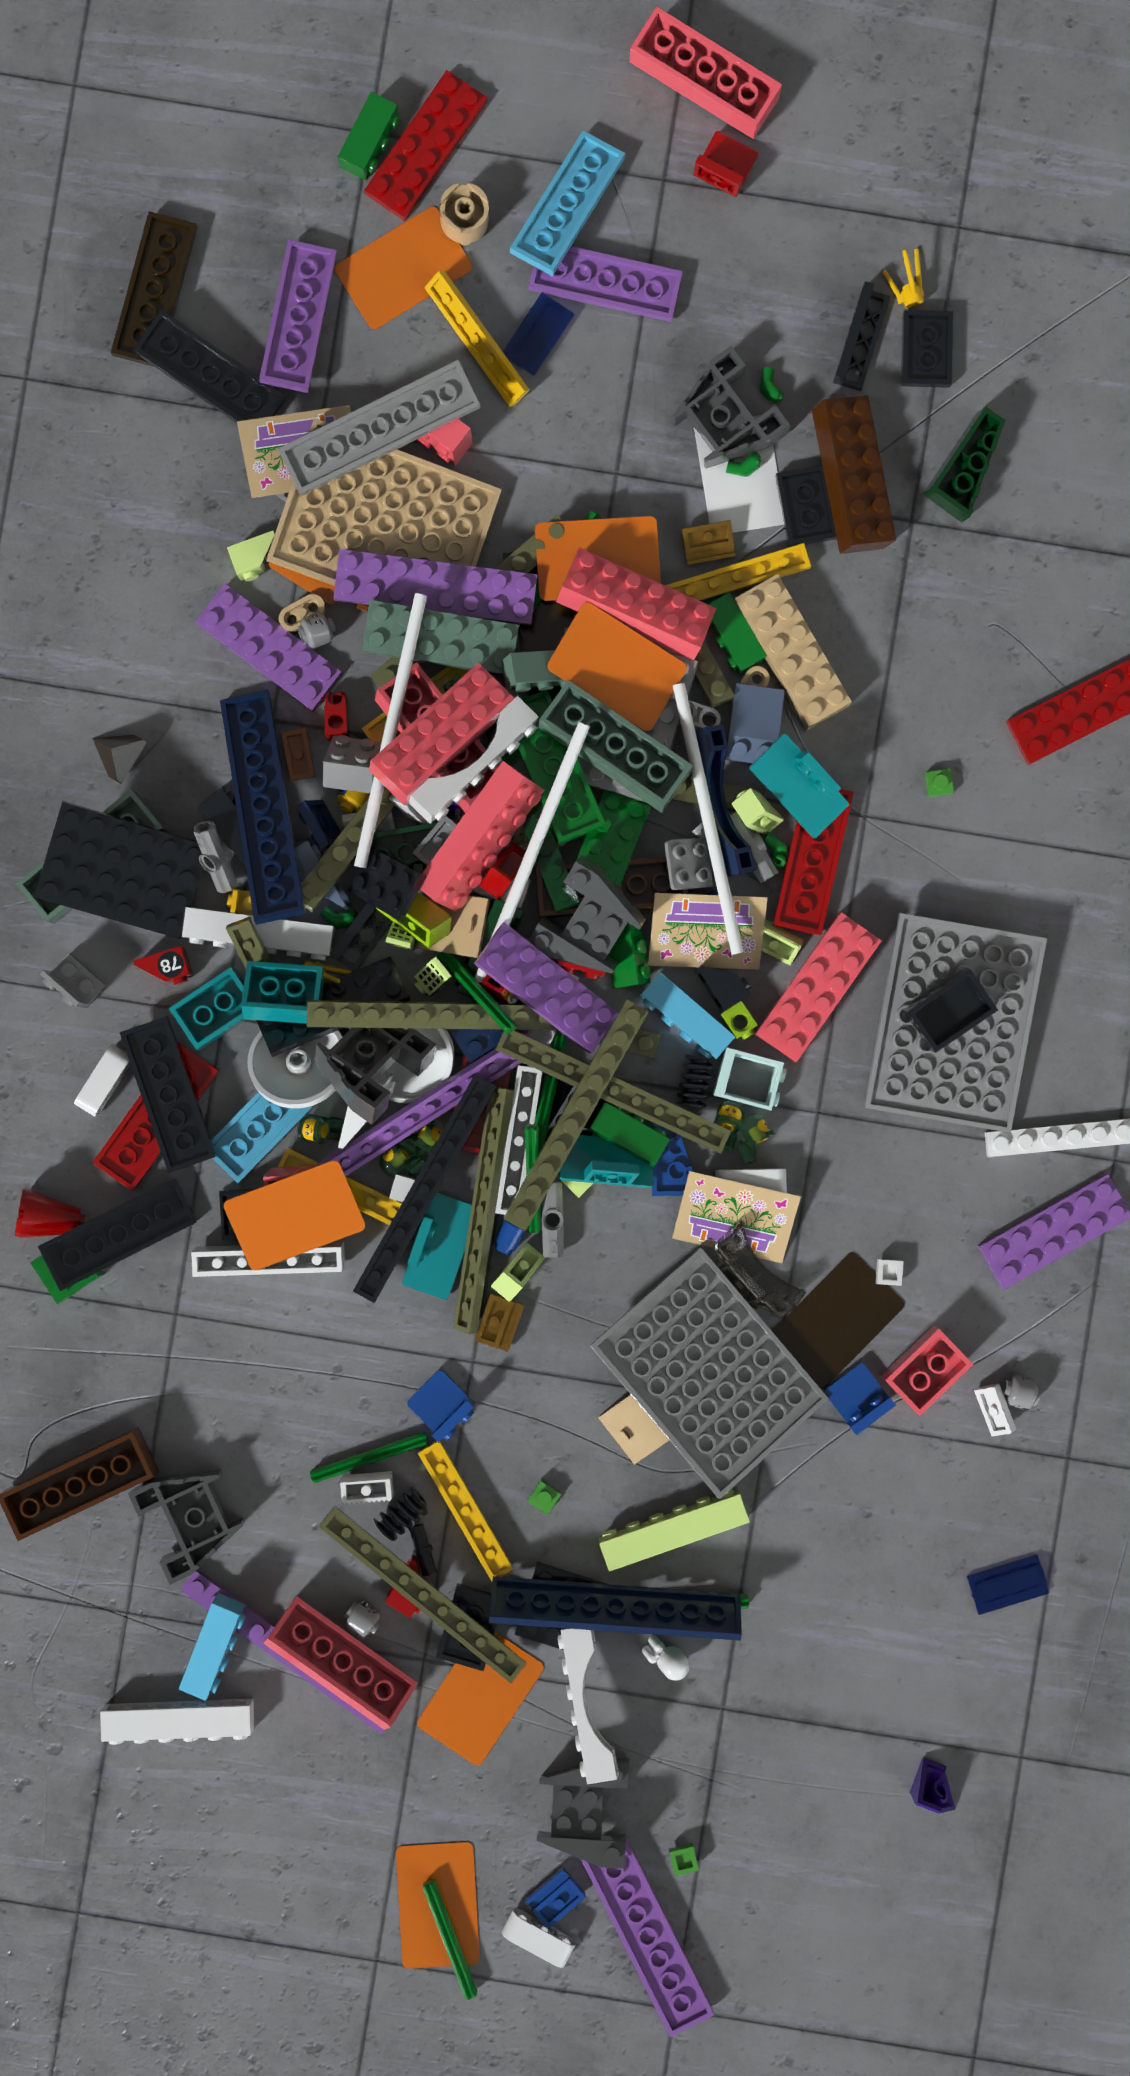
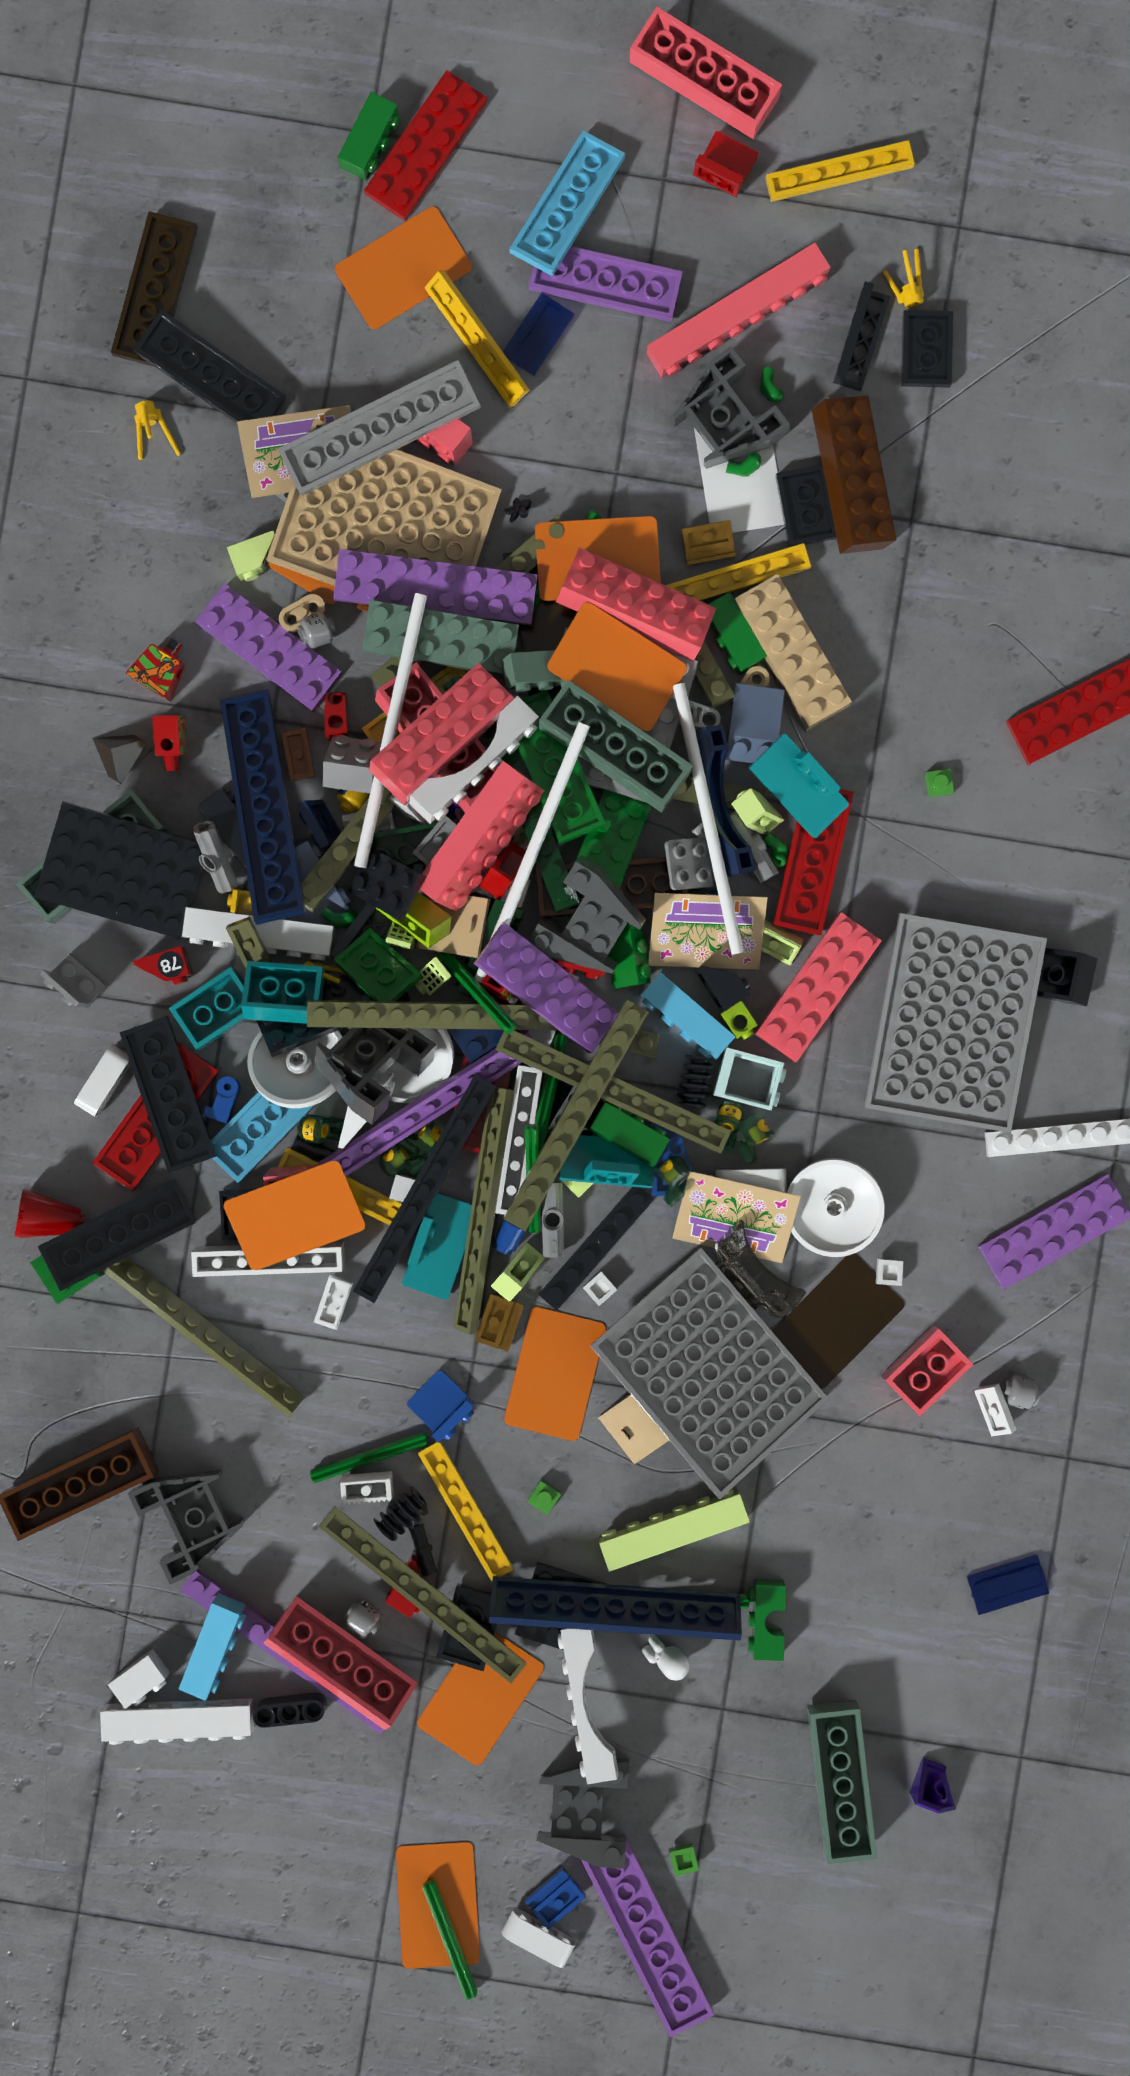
(139, 1679): none -> white brick
(146, 416): none -> yellow plant
(159, 669): none -> torso
(166, 729): none -> red torso
(205, 1335): none -> olive plate
(228, 1092): none -> blue leg
(282, 1718): none -> black beam
(298, 316): medium lavender plate -> none
(317, 1151): none -> black pin
(333, 1302): none -> white plate
(377, 967): none -> green plate
(464, 213): tan brick -> none
(519, 509): none -> black plant
(554, 1374): none -> orange sticker
(595, 1247): none -> black plate
(600, 1288): none -> white plate
(674, 1173): none -> clear green piece
(738, 310): none -> coral brick
(765, 1642): none -> green arch
(837, 1207): none -> white dish
(839, 171): none -> yellow plate
(841, 1781): none -> sand green brick
(859, 1398): blue bracket -> none
(950, 1010): black piece -> none
(963, 471): dark green wedge -> none
(1066, 976): none -> black slope

